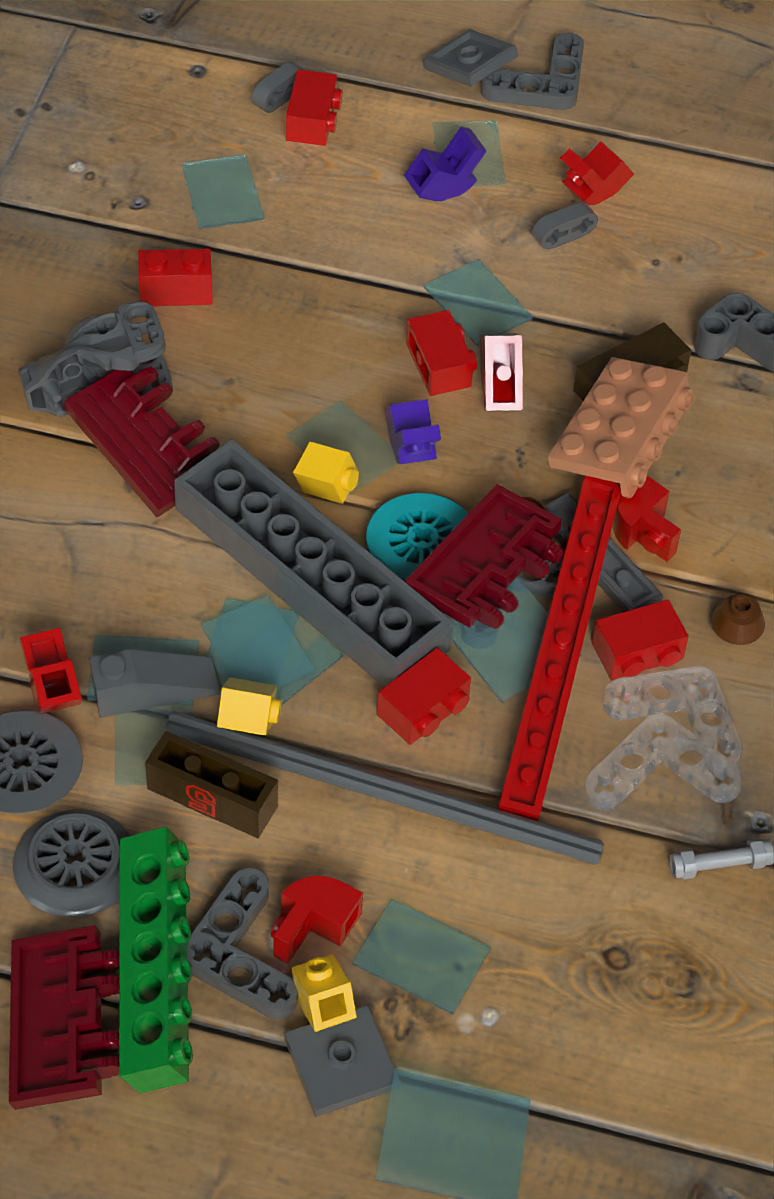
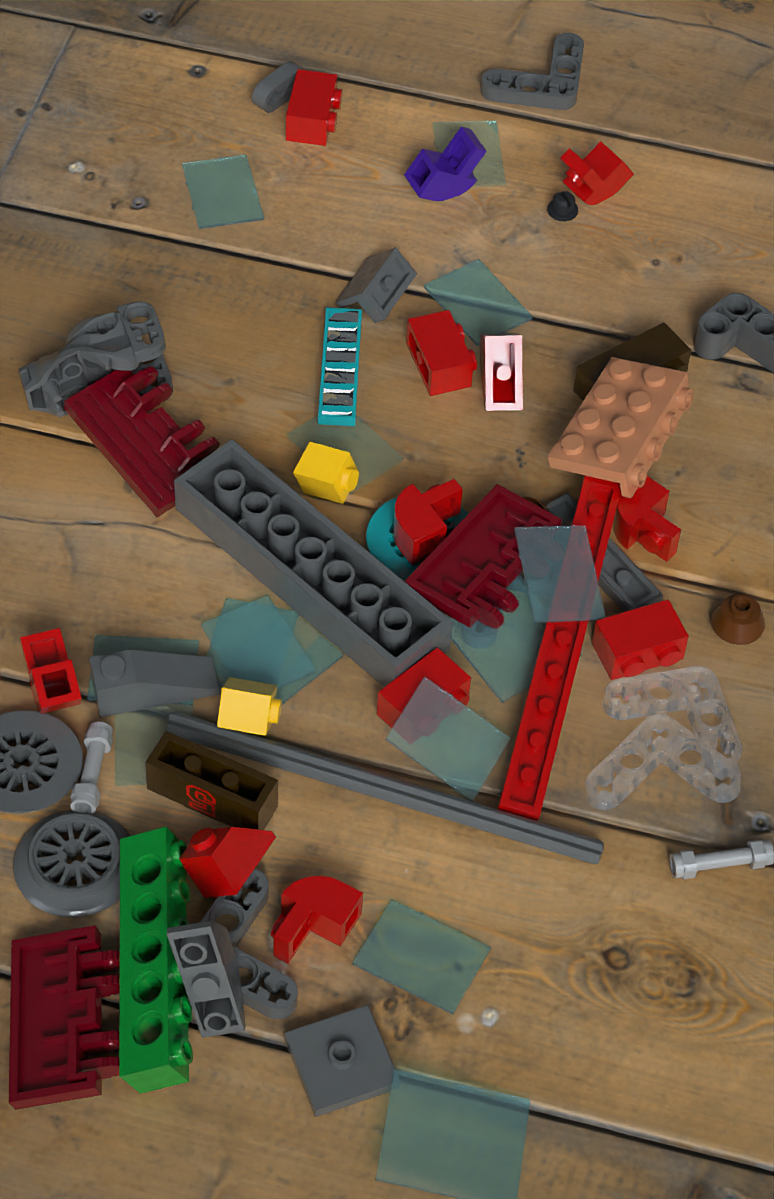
(85, 794): none -> light grey bar
(175, 277): red brick -> none
(209, 976): none -> dark grey slope
(224, 858): none -> red slope
(324, 992): yellow brick -> none
(340, 367): none -> tile
(379, 284): none -> dark grey panel
(412, 432): dark purple brick -> none
(421, 517): none -> red brick
(448, 739): none -> clear light blue window
(470, 57): dark grey plate -> none
(559, 573): none -> clear light blue window
(563, 207): none -> black piece
(565, 225): dark grey beam -> none

